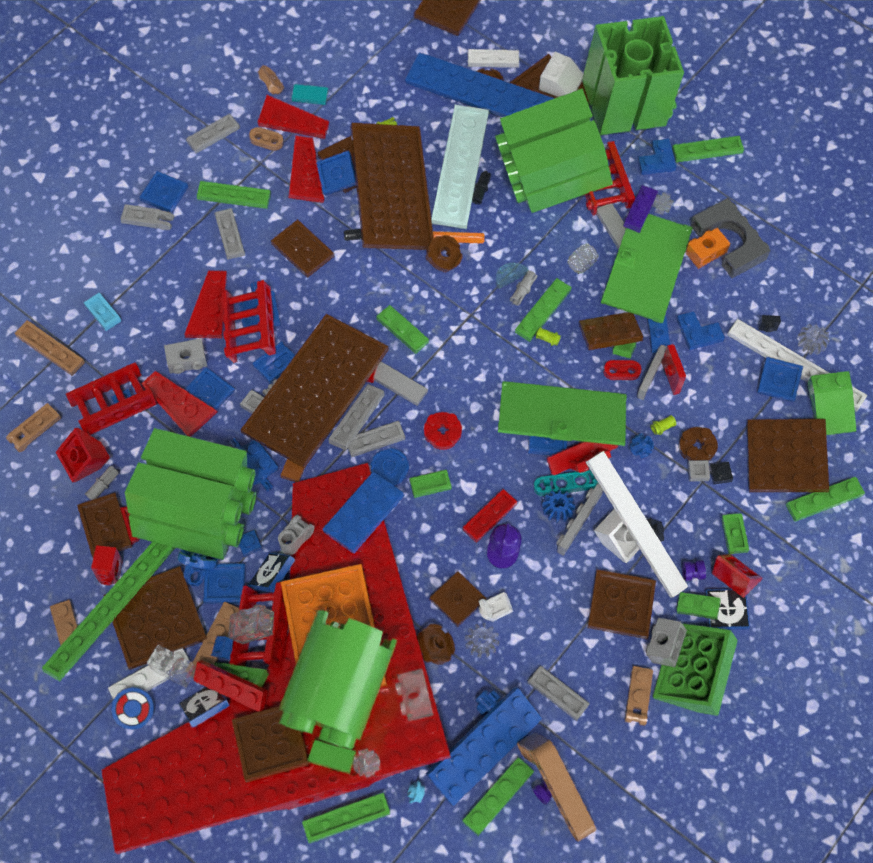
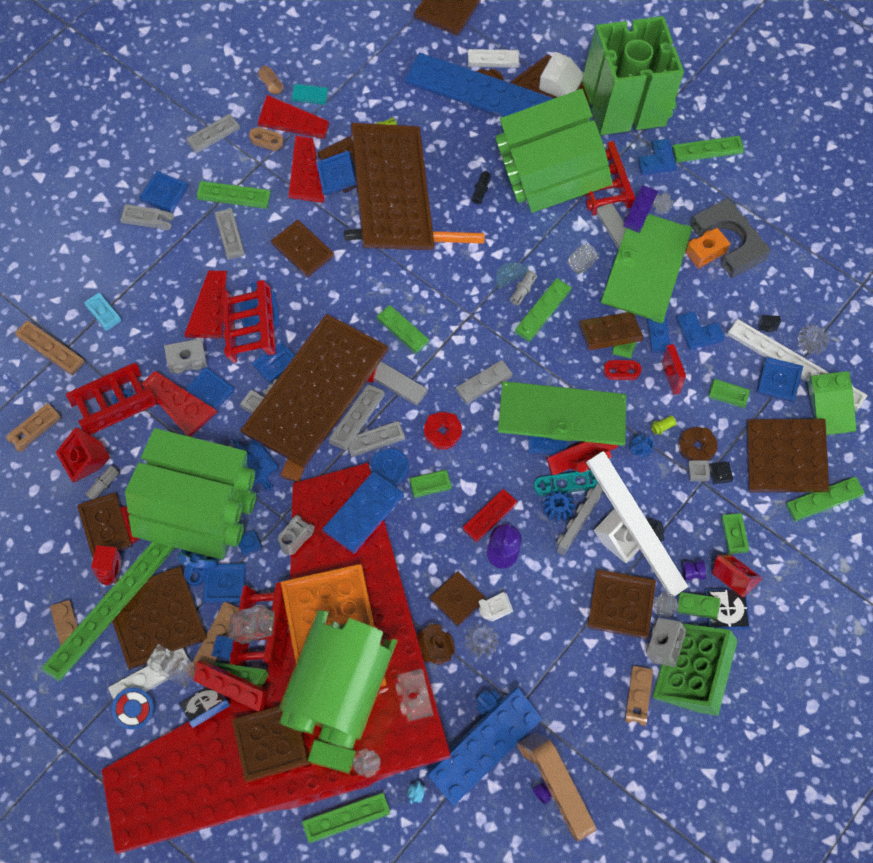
(271, 572): tile -> none
(435, 257): reddish brown plate -> none
(460, 167): light aqua plate -> none
(484, 382): none -> light grey plate
(498, 796): bright green plate -> none
(548, 336): lime pin -> none
(558, 693): light grey tile -> none
(651, 372): light grey tile -> none
(665, 604): none -> clear gear
(729, 393): none -> bright green tile

